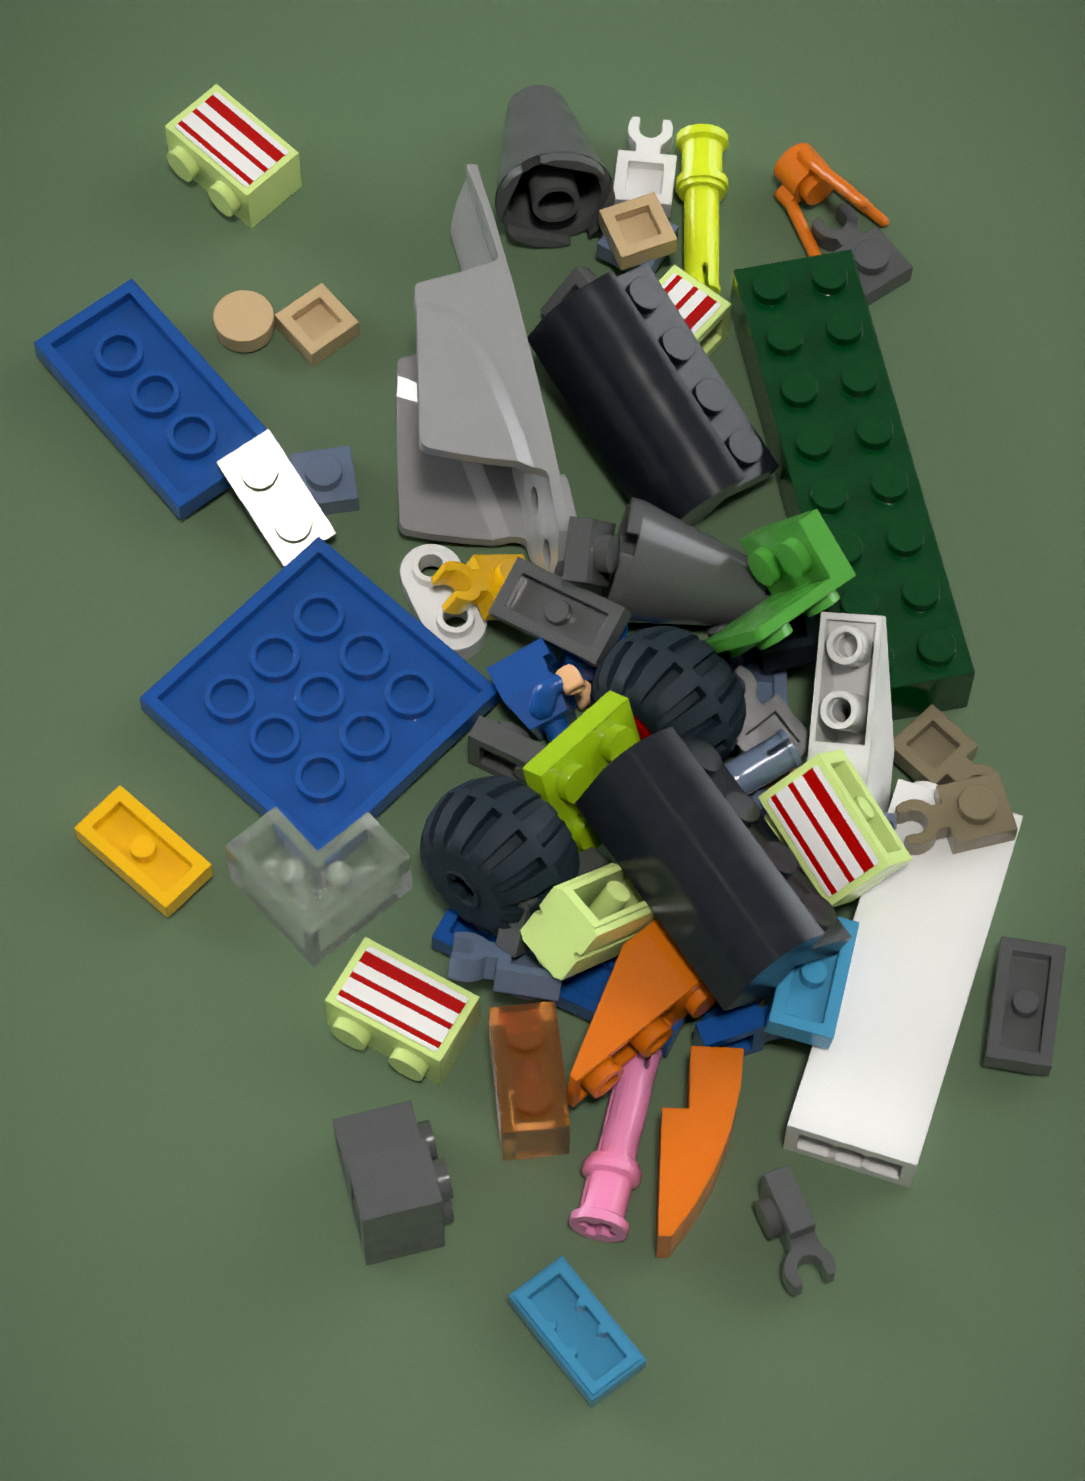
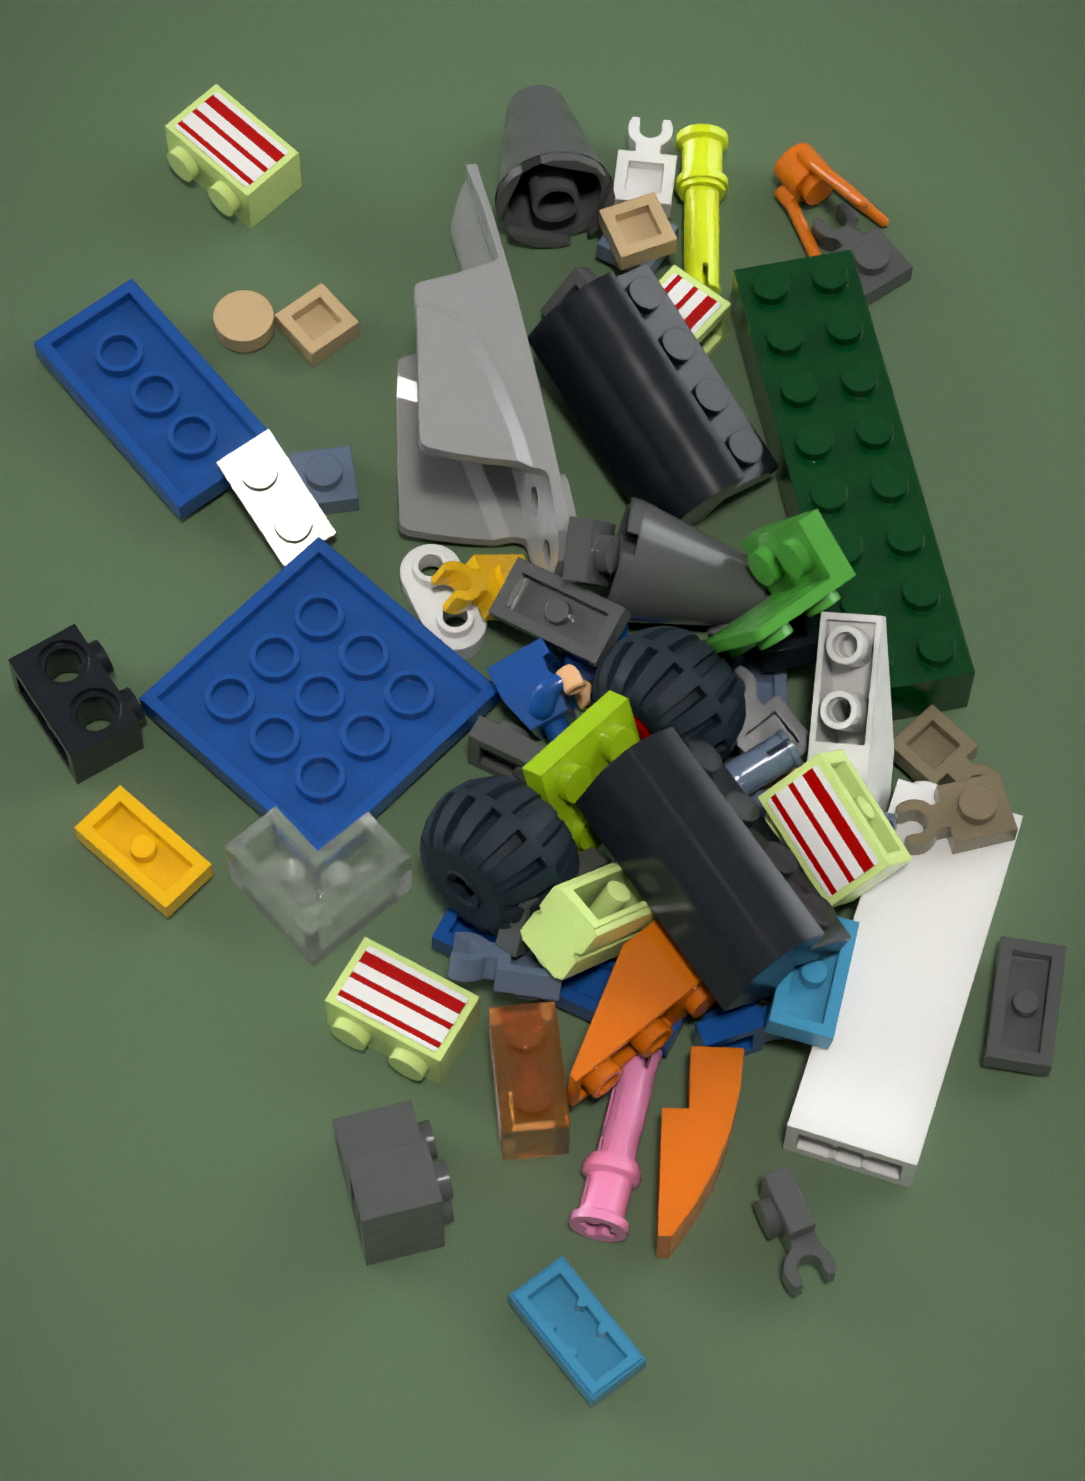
(67, 707): none -> black brick

